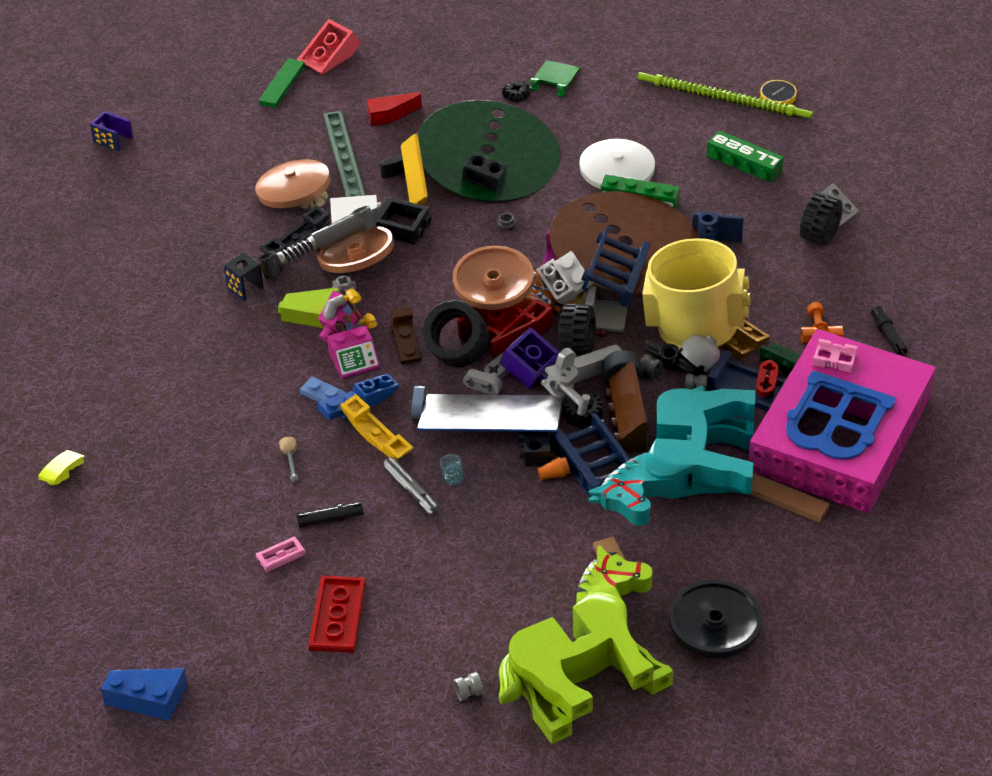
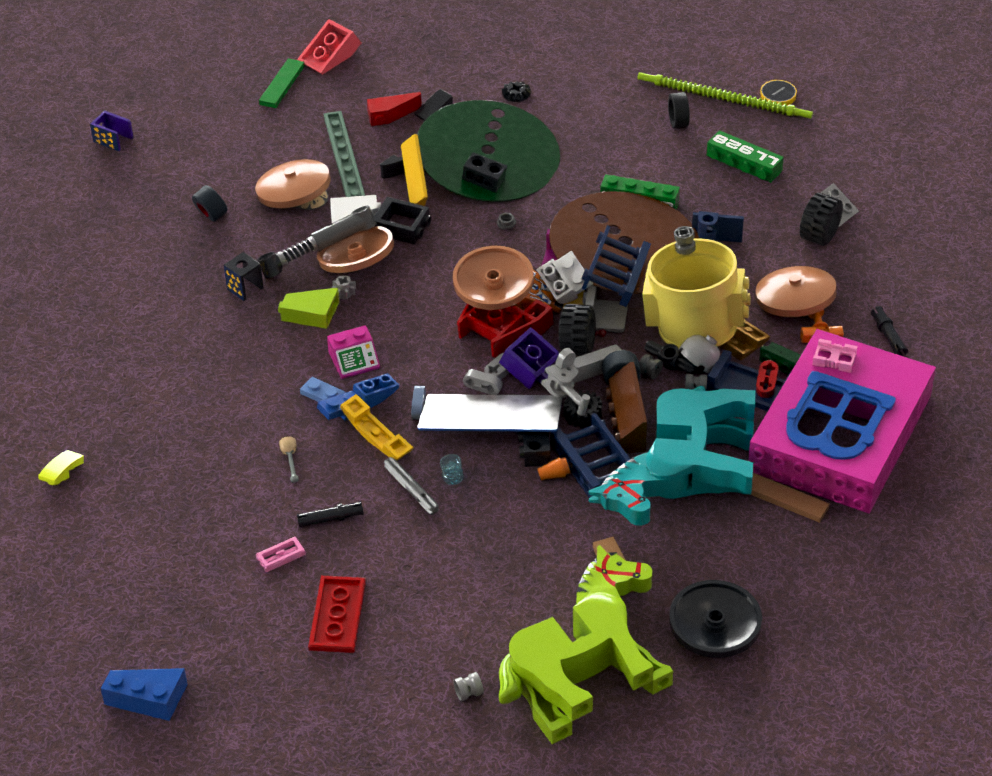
(209, 203): none -> black wheel
(312, 222): black slope -> none
(342, 315): torso -> none
(405, 335): reddish brown bracket -> none
(434, 103): none -> black slope
(439, 317): black tyre -> none
(555, 74): flag -> none
(616, 158): white dish -> none
(678, 110): none -> black tyre
(684, 240): none -> dark grey wheel
(796, 291): none -> nougat dish

